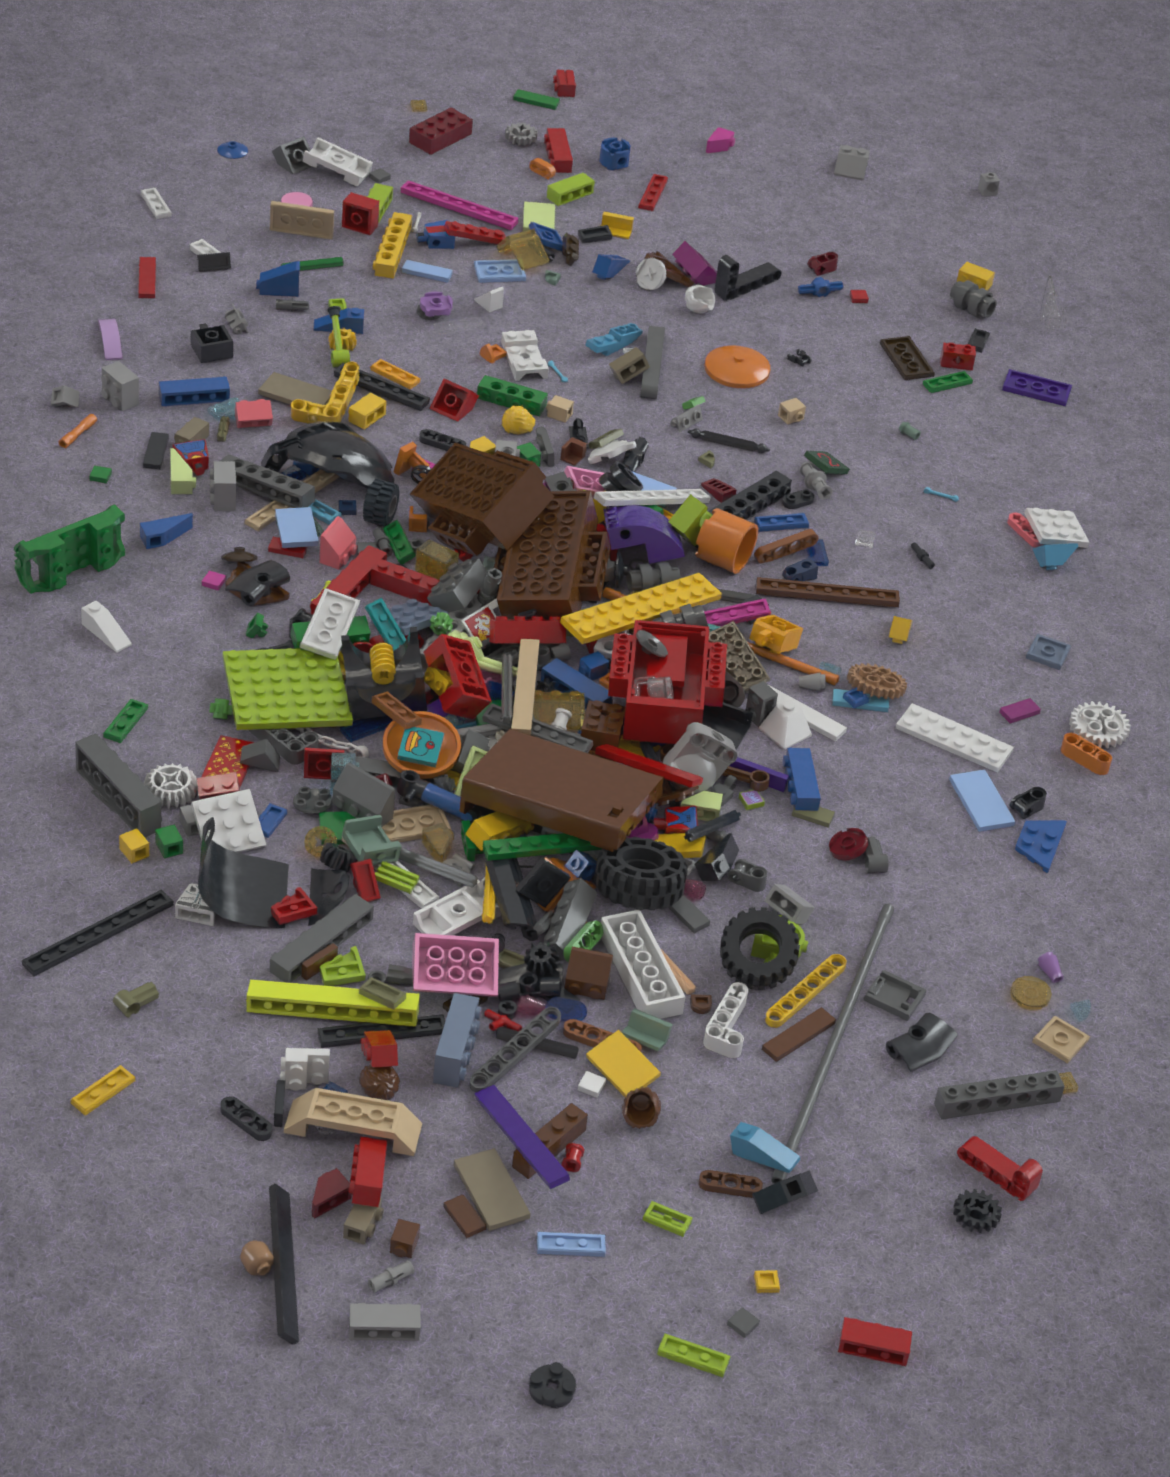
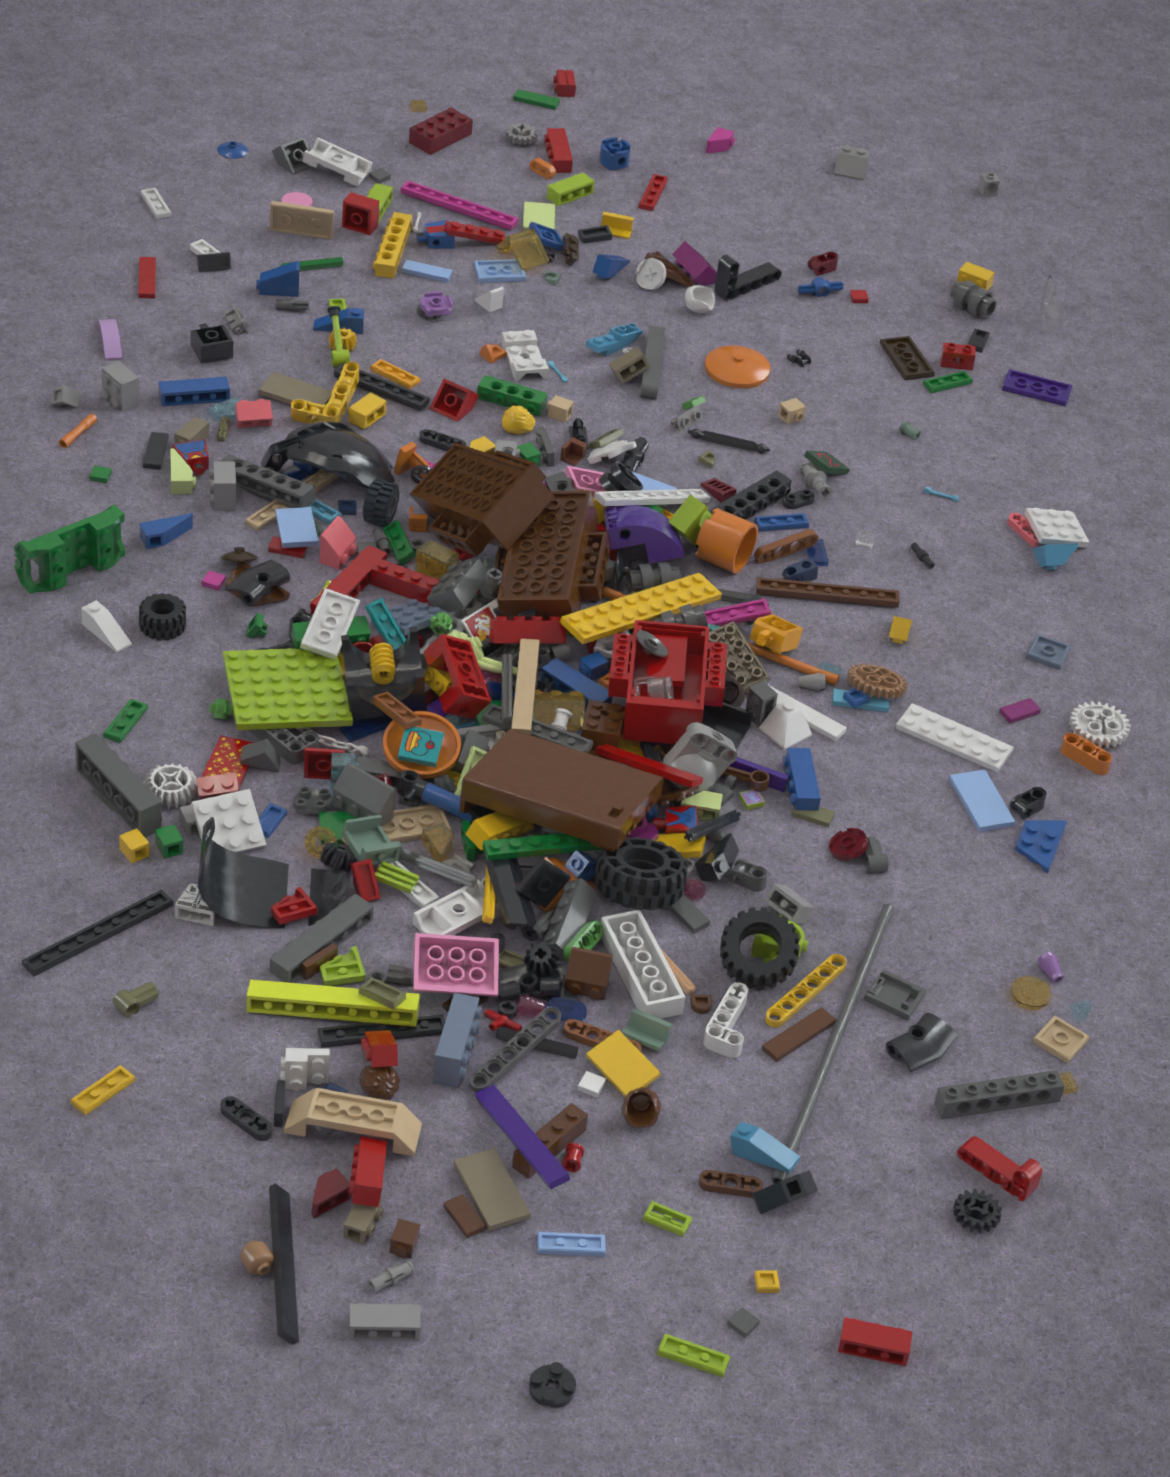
(162, 616): none -> black tyre

